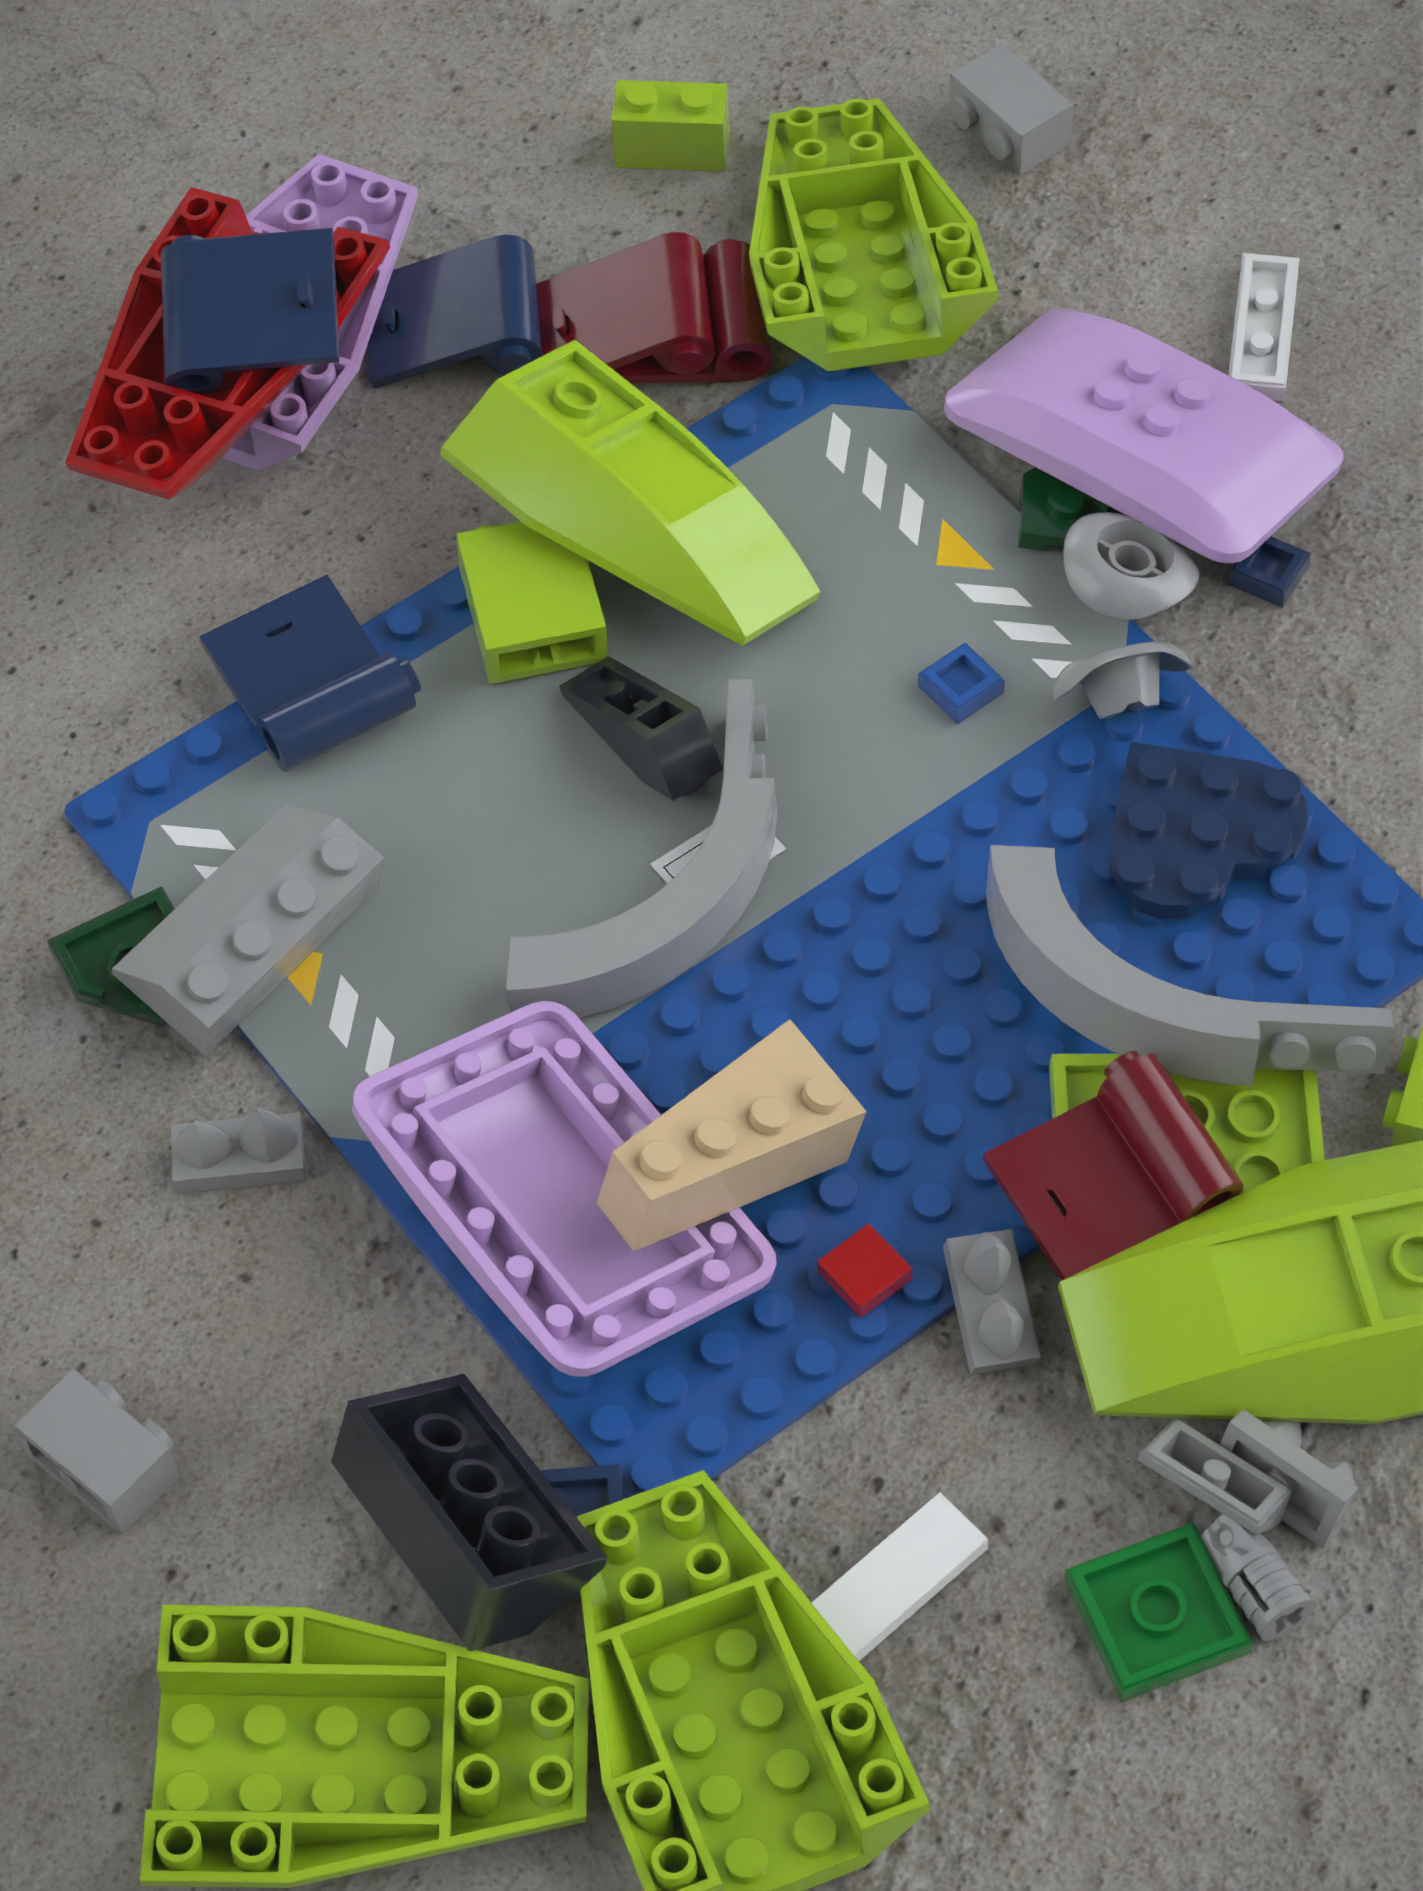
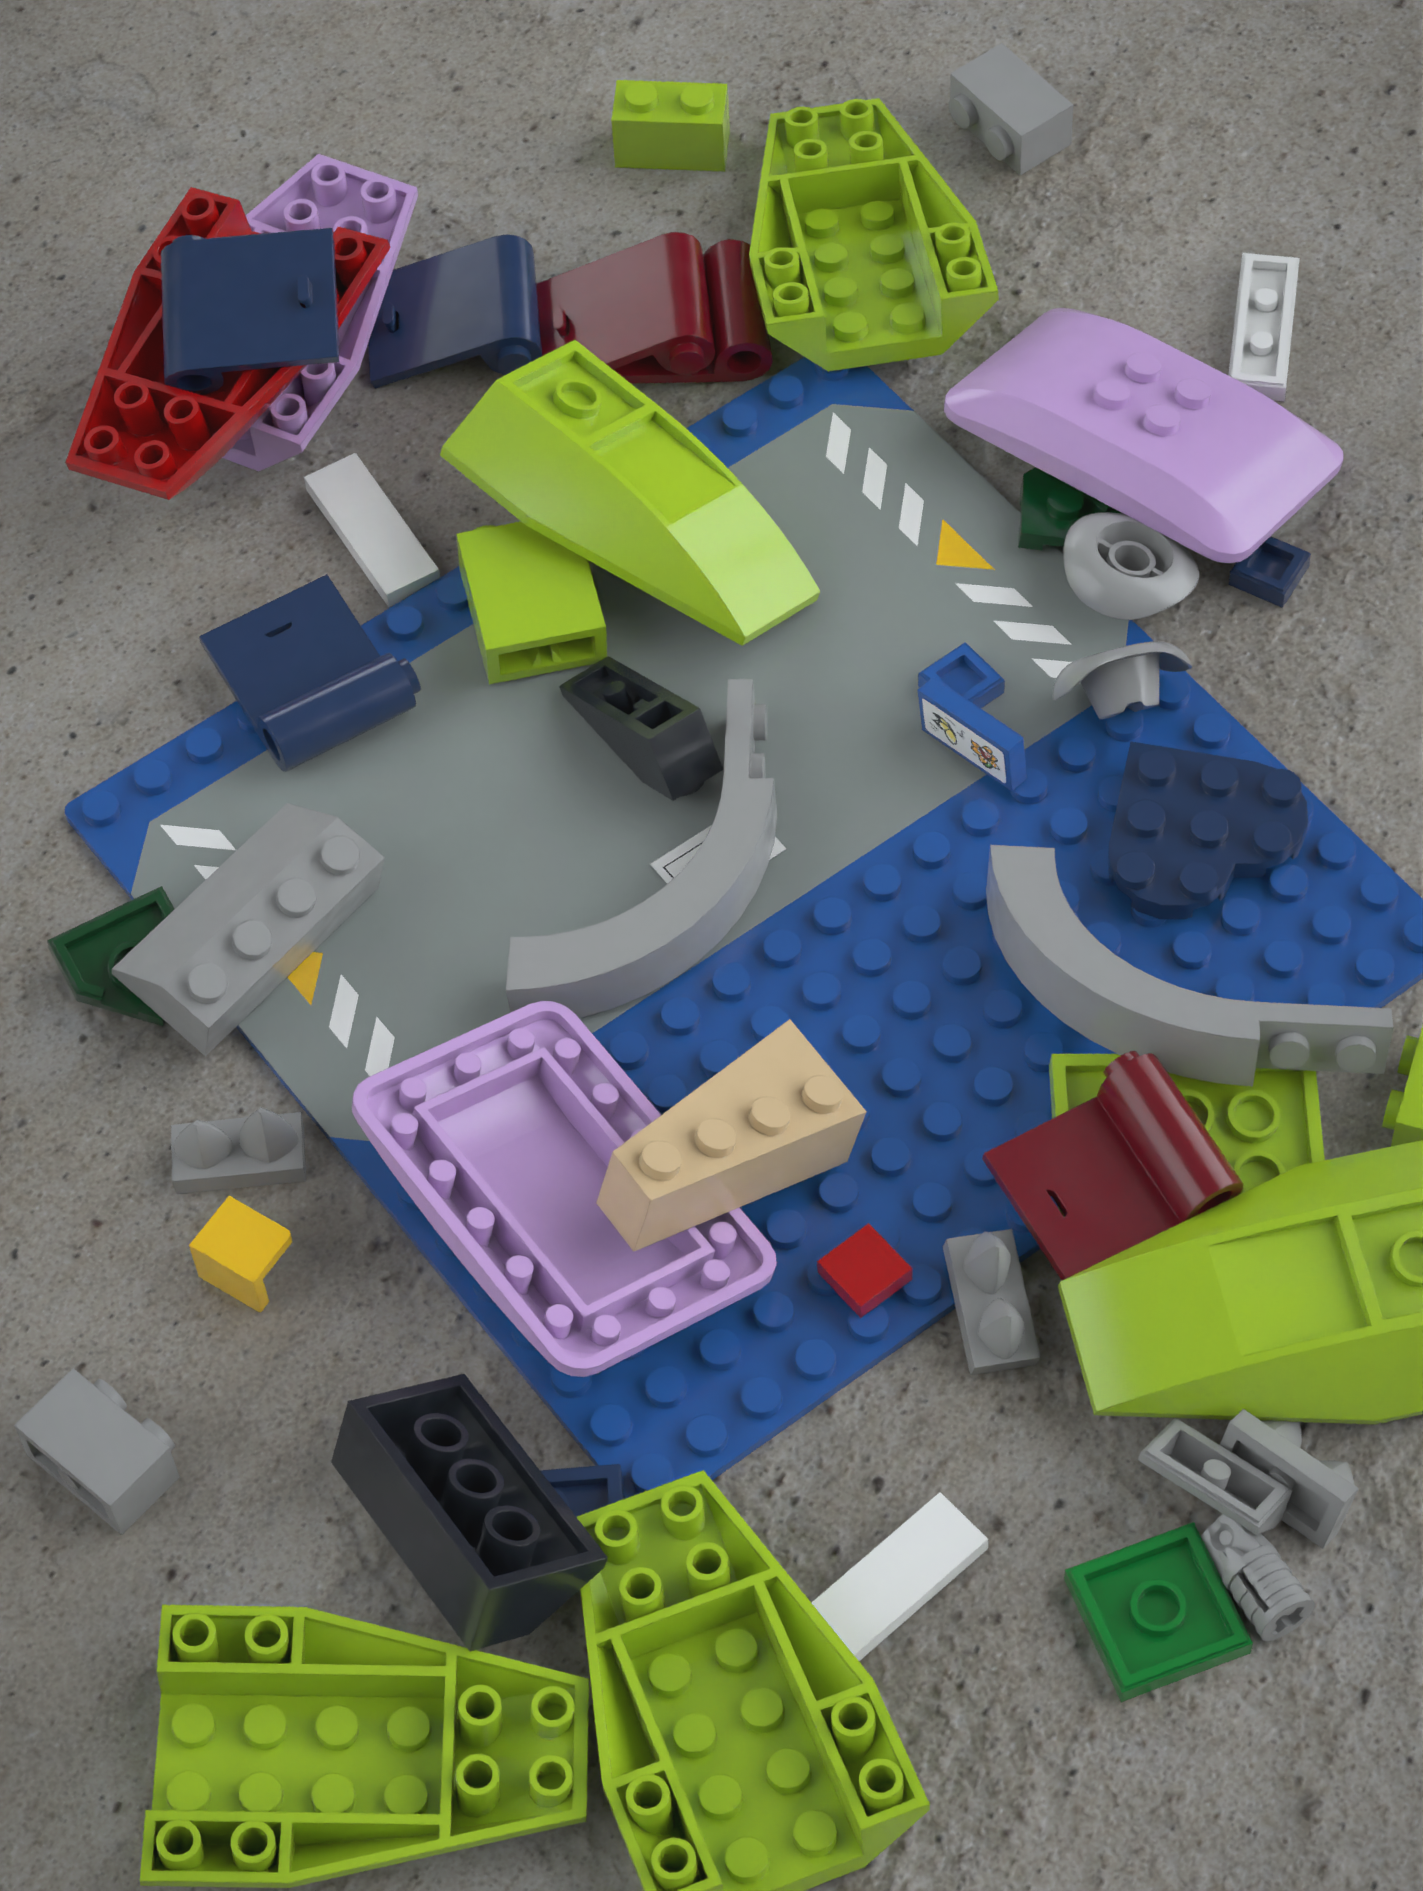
(239, 1251): none -> yellow panel
(371, 529): none -> white tile
(972, 733): none -> blue tile

